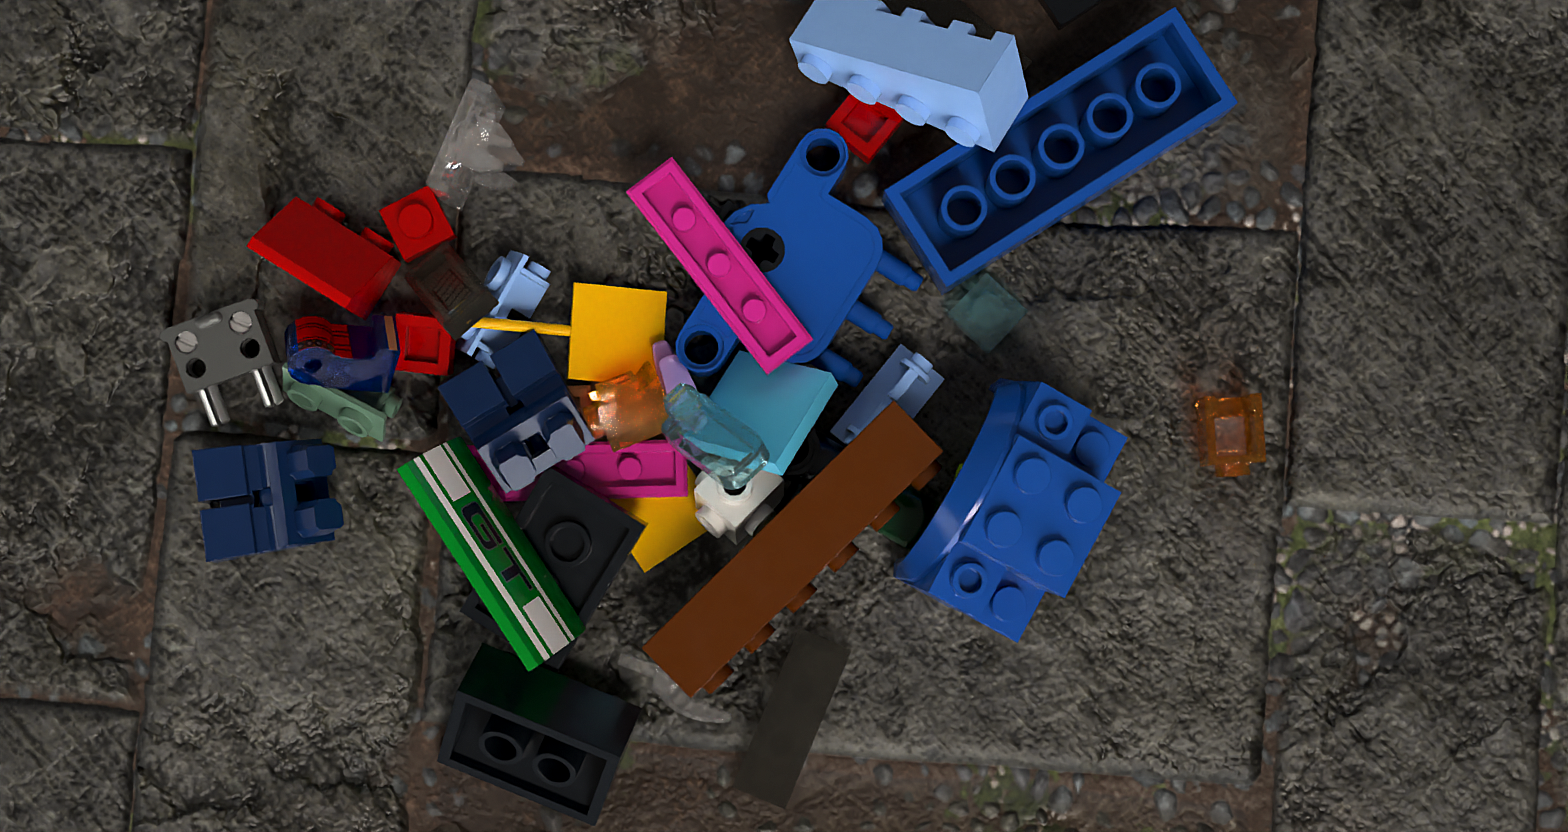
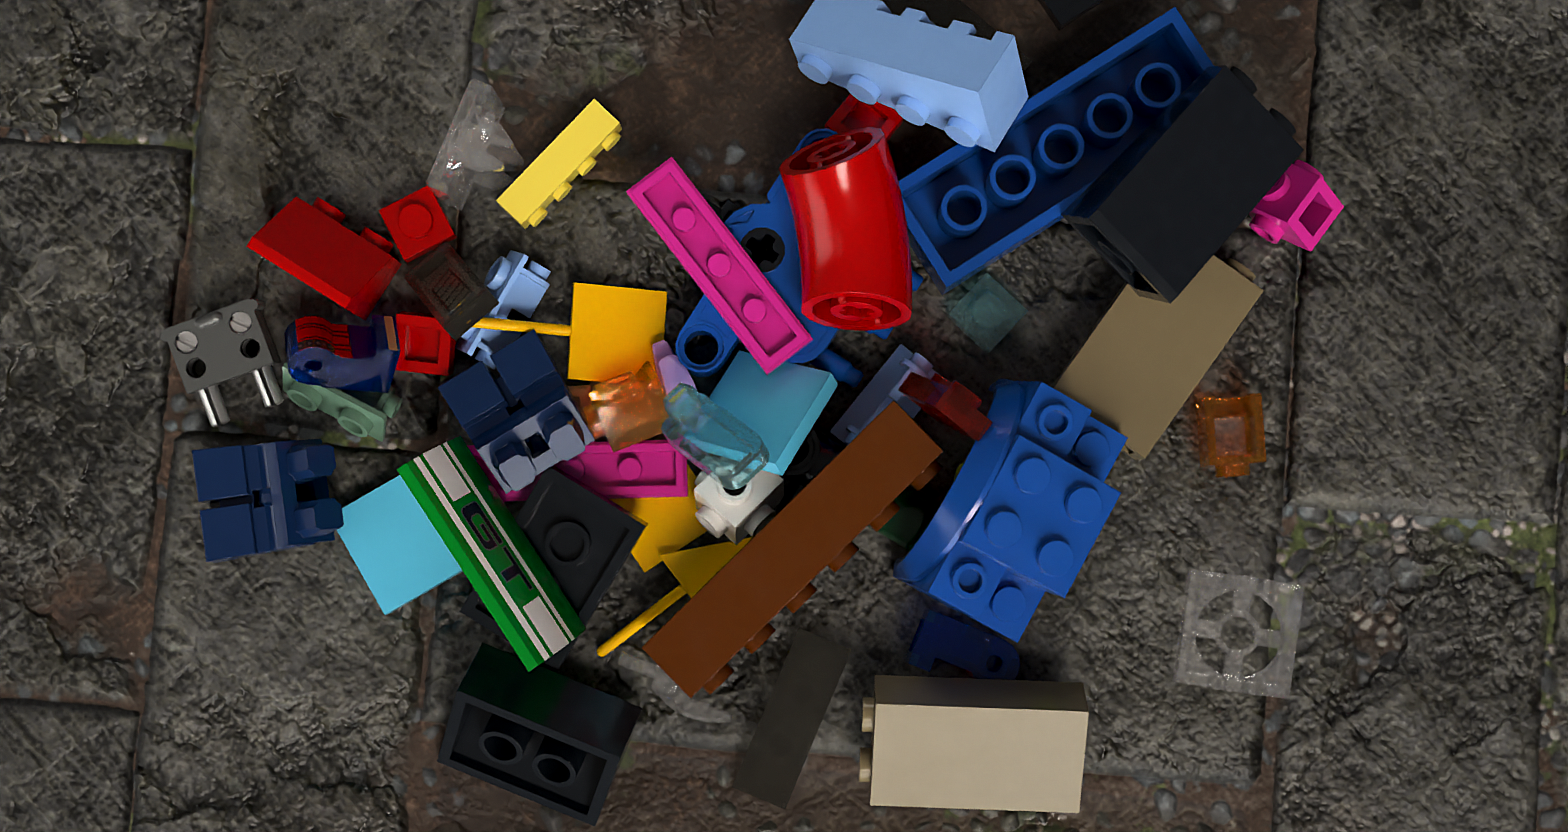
(395, 545): none -> medium azure tile
(559, 165): none -> light yellow piece
(692, 570): none -> yellow piece
(850, 231): none -> red brick
(947, 403): none -> clear red plate
(961, 645): none -> clear blue leg
(974, 743): none -> brick
(1153, 353): none -> dark tan brick
(1185, 183): none -> black slope
(1277, 675): none -> clear piece
(1296, 208): none -> dark pink brick

